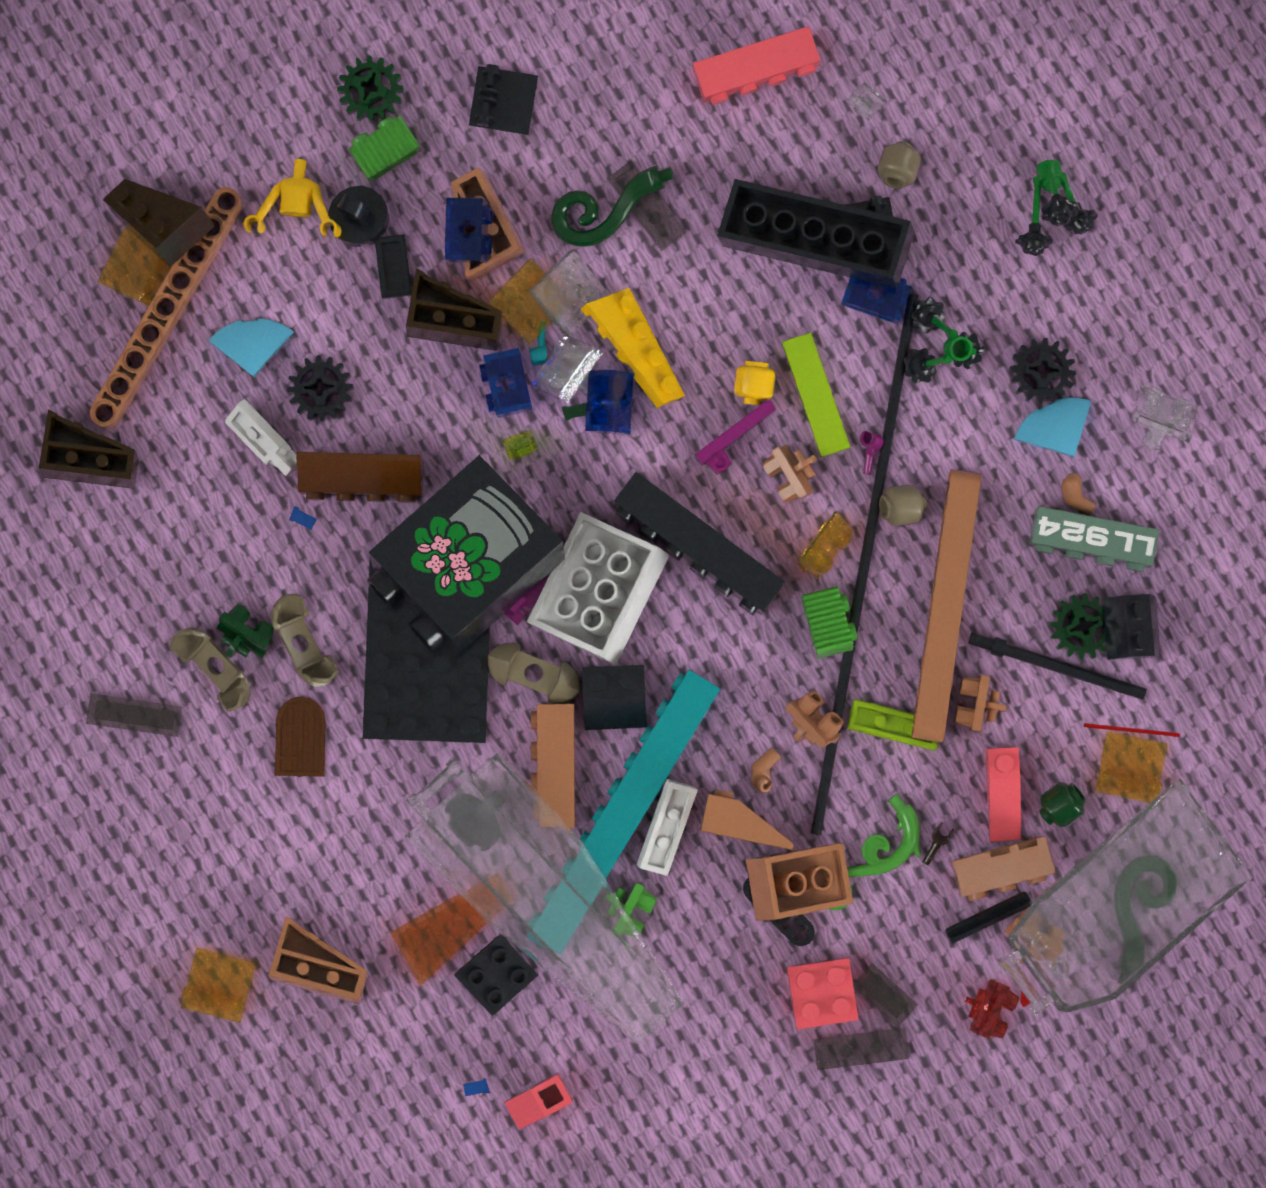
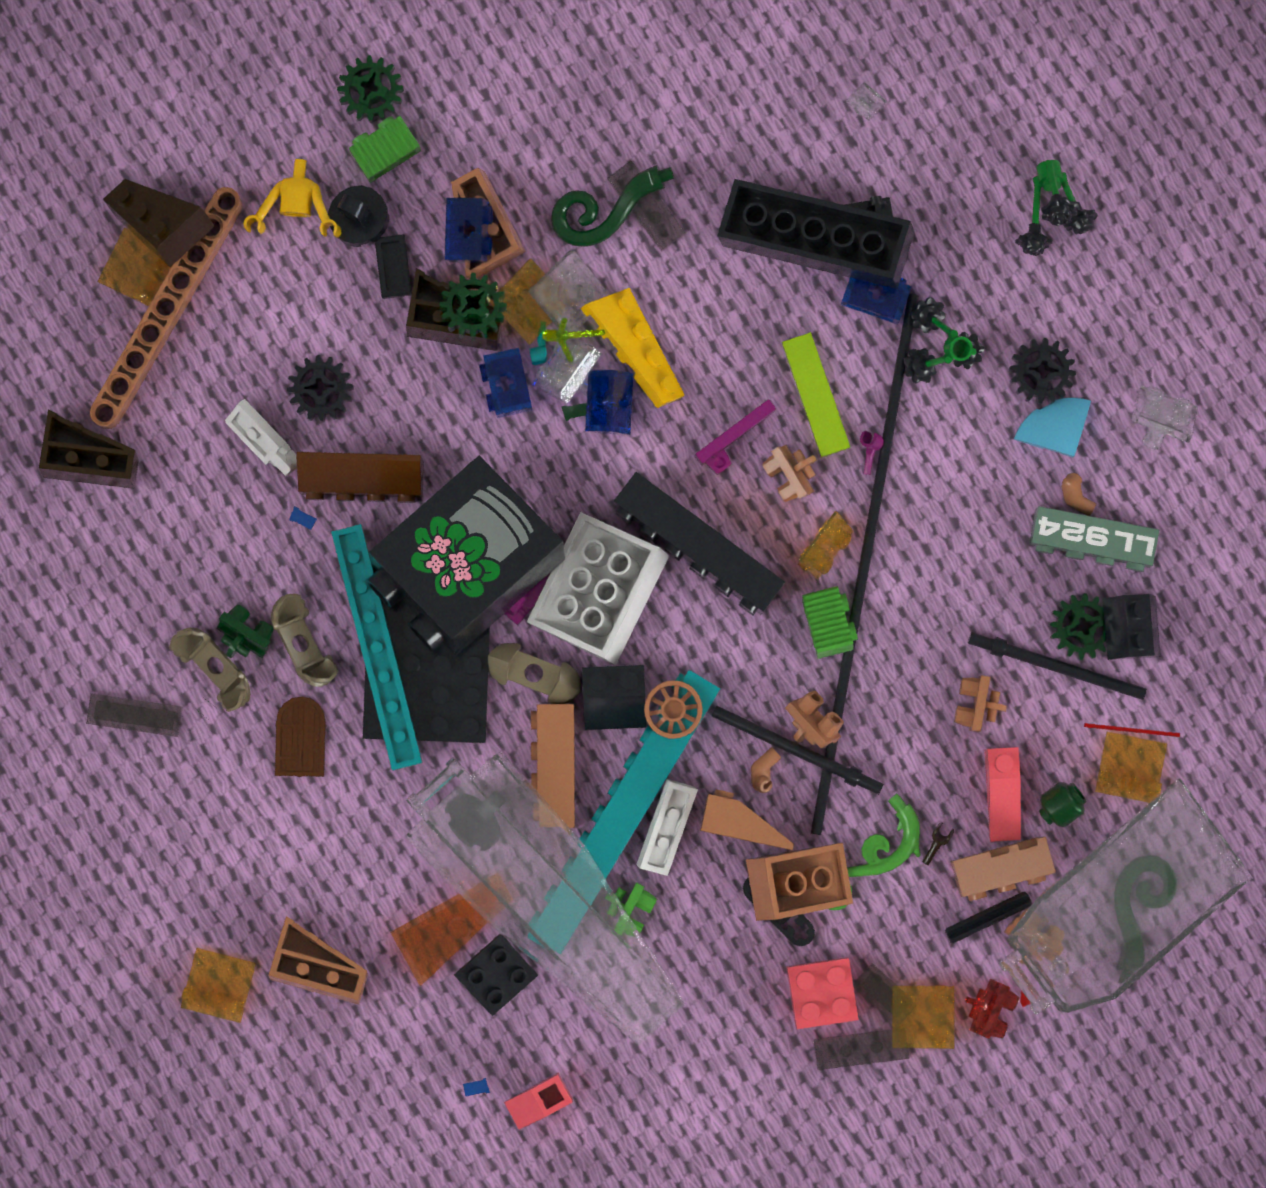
(251, 342): medium azure brick -> none
(376, 648): none -> teal plate
(481, 316): none -> dark green gear
(503, 100): black hinge -> none
(520, 445): clear neon green slope -> none
(562, 336): none -> clear neon green plant
(673, 709): none -> nougat wheel
(754, 382): yellow head -> none
(755, 65): coral brick -> none
(852, 776): none -> black bar
(885, 723): lime tile -> none
(899, 165): dark tan head -> none
(902, 505): dark tan head -> none
(923, 1017): none -> clear yellow hinge
(946, 605): nougat beam -> none

